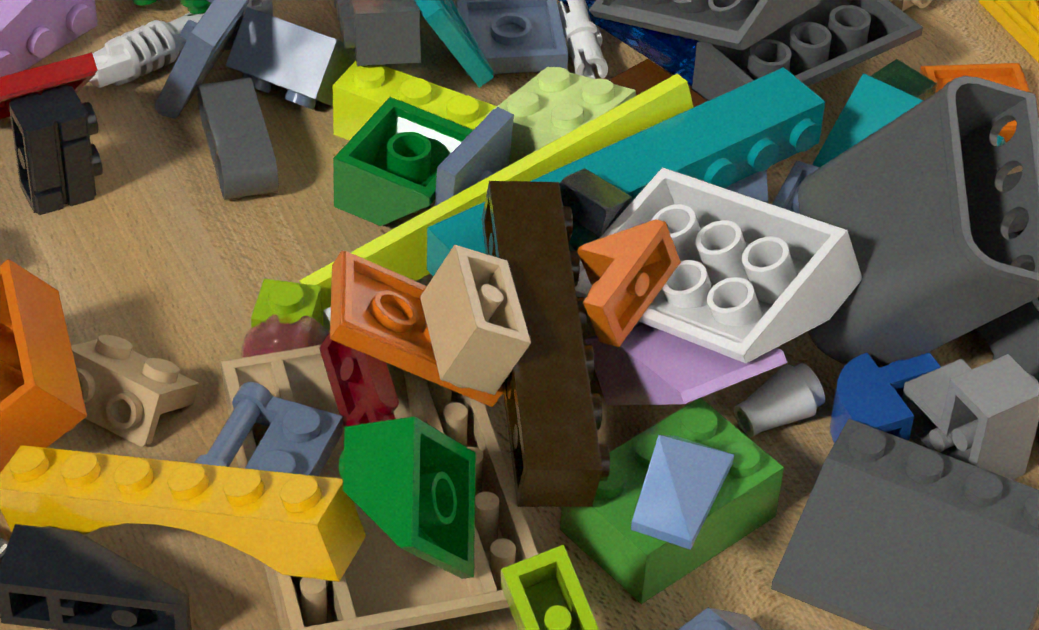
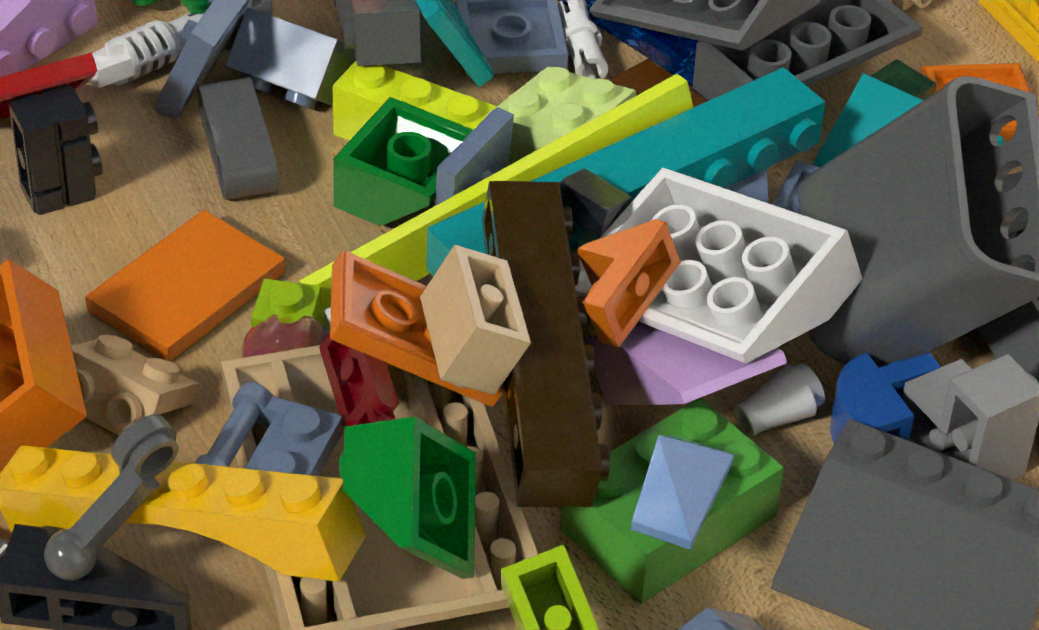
(141, 454): none -> dark grey piece
(185, 285): none -> orange tile

